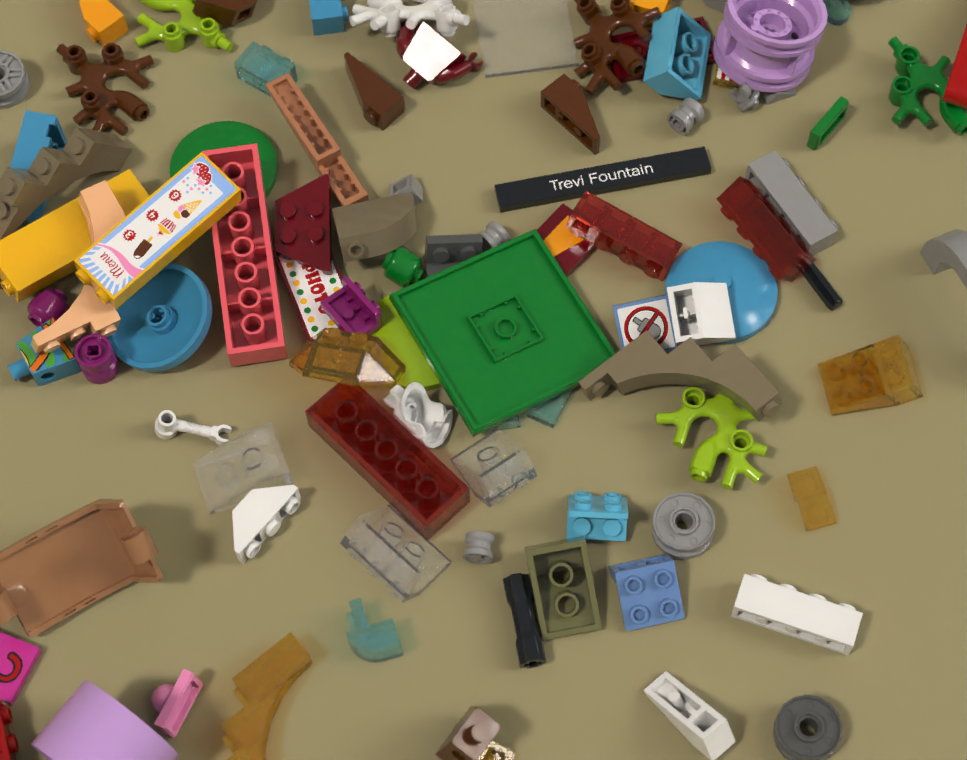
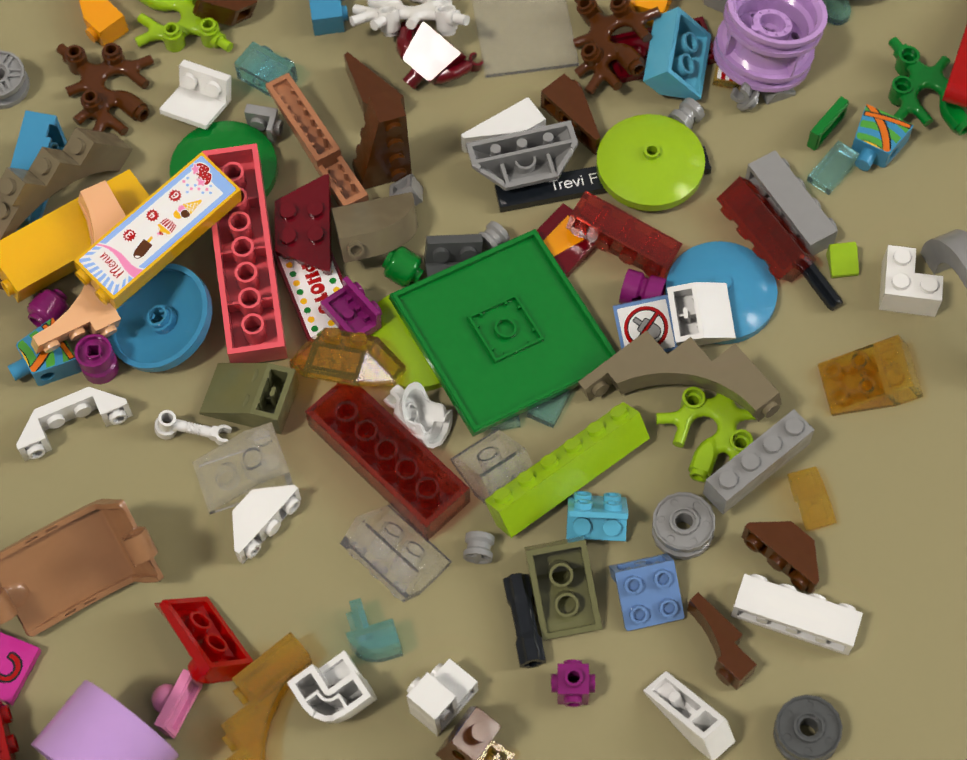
(34, 441): none -> white slope
(200, 95): none -> white bracket
(207, 638): none -> red slope
(251, 394): none -> olive slope
(264, 119): none -> light grey bracket
(332, 691): none -> white brick
(384, 143): none -> reddish brown wedge
(440, 695): none -> white brick
(516, 118): none -> white slope
(525, 155): none -> light grey wedge
(567, 469): none -> lime brick
(573, 693): none -> magenta brick
(638, 287): none -> magenta wheel
(650, 162): none -> lime dish
(732, 663): none -> reddish brown slope
(758, 461): none -> light grey brick
(786, 550): none -> reddish brown slope
(833, 167): none -> clear light blue tile
(843, 259): none -> lime slope
(879, 138): none -> torso
(904, 289): none -> white brick

